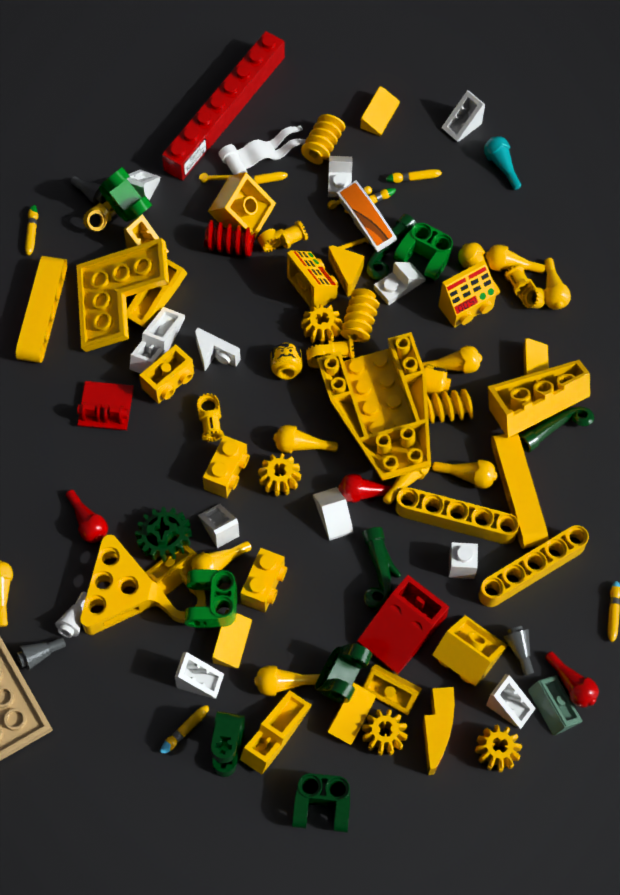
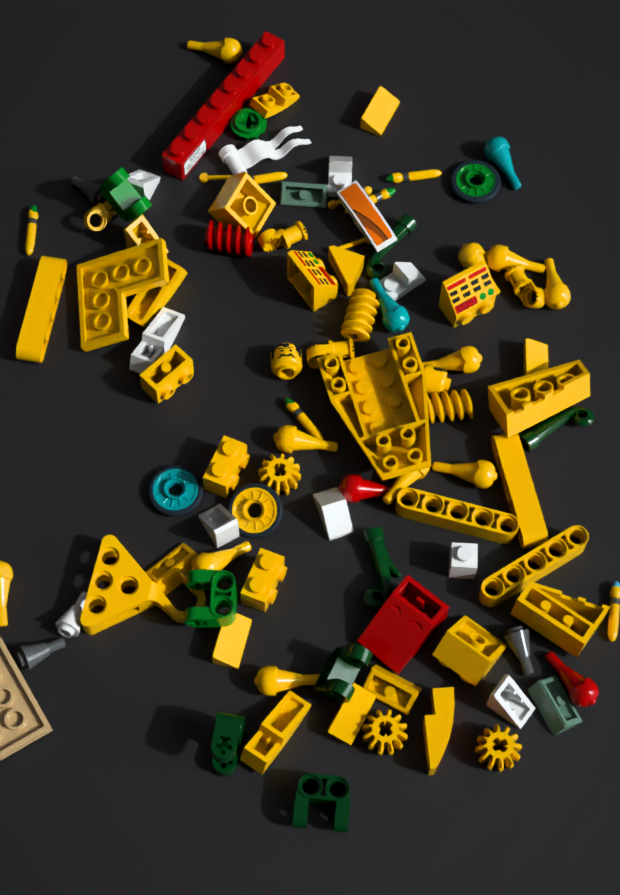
(91, 525): red piece -> none
(105, 405): red hinge -> none
(171, 476): none -> teal wheel
(171, 742): yellow piece -> none
(173, 537): dark green gear -> none
(198, 676): white slope -> none
(210, 417): yellow connector -> none
(212, 346): white slope -> none
(227, 50): none -> yellow piece
(239, 122): none -> green gear
(269, 502): none -> yellow wheel
(276, 100): none -> yellow slope
(294, 408): none -> yellow piece
(304, 194): none -> sand green slope
(321, 324): yellow gear -> none
(322, 138): yellow piece -> none
(394, 317): none -> teal piece
(427, 248): green piece -> none
(465, 117): white slope -> none
(475, 193): none -> wheel
(559, 617): none -> yellow wedge

